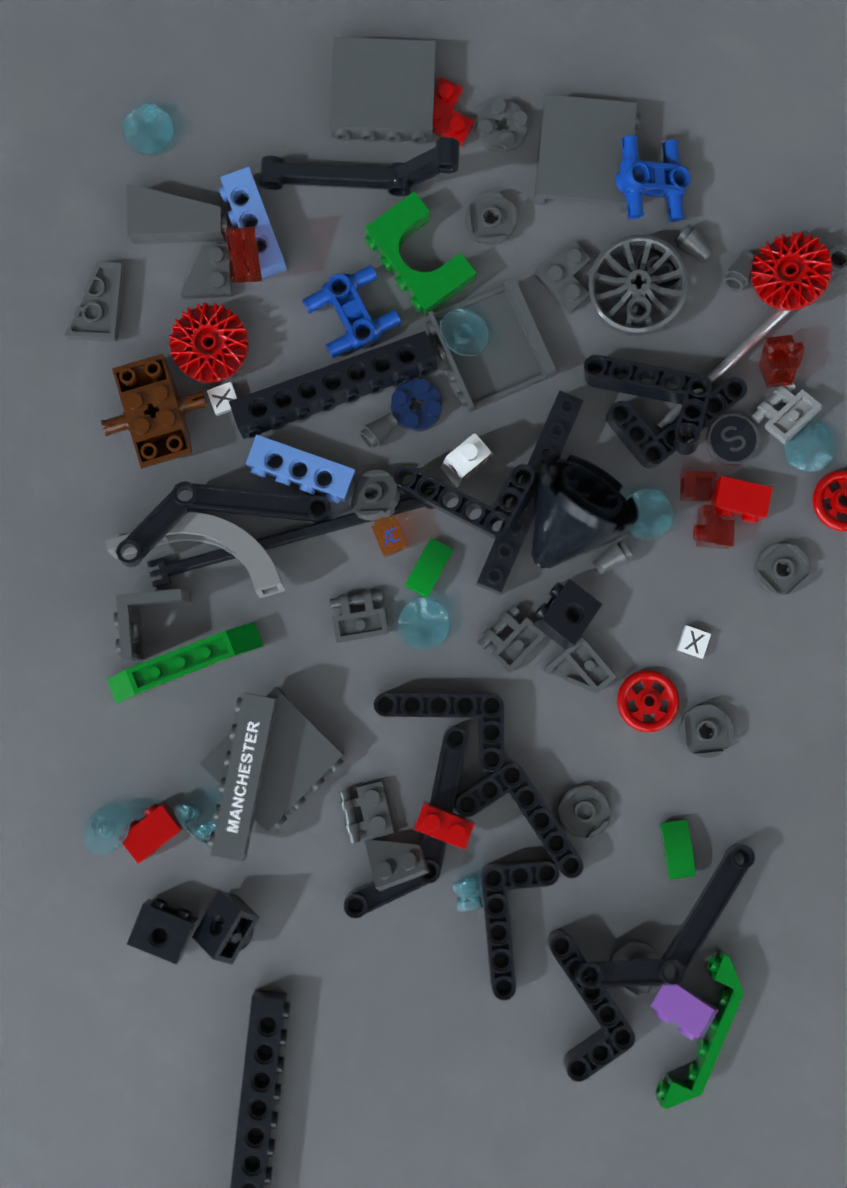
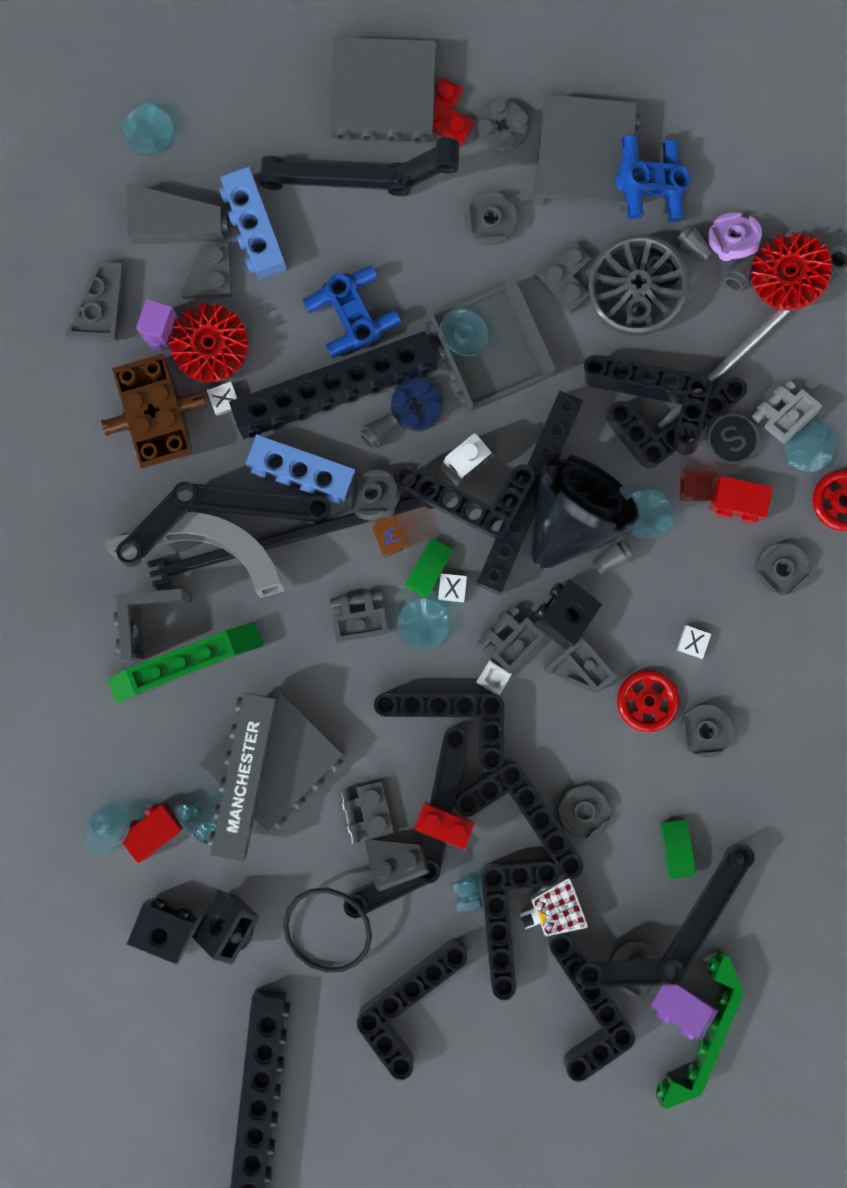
(156, 324): none -> medium lavender brick
(243, 255): clear red slope -> none
(316, 966): none -> black piece
(405, 1000): none -> black beam
(427, 289): green arch -> none
(452, 588): none -> white tile
(493, 678): none -> white tile
(555, 909): none -> torso
(713, 530): clear red brick -> none
(730, 247): none -> lavender plate
(780, 360): clear red brick -> none

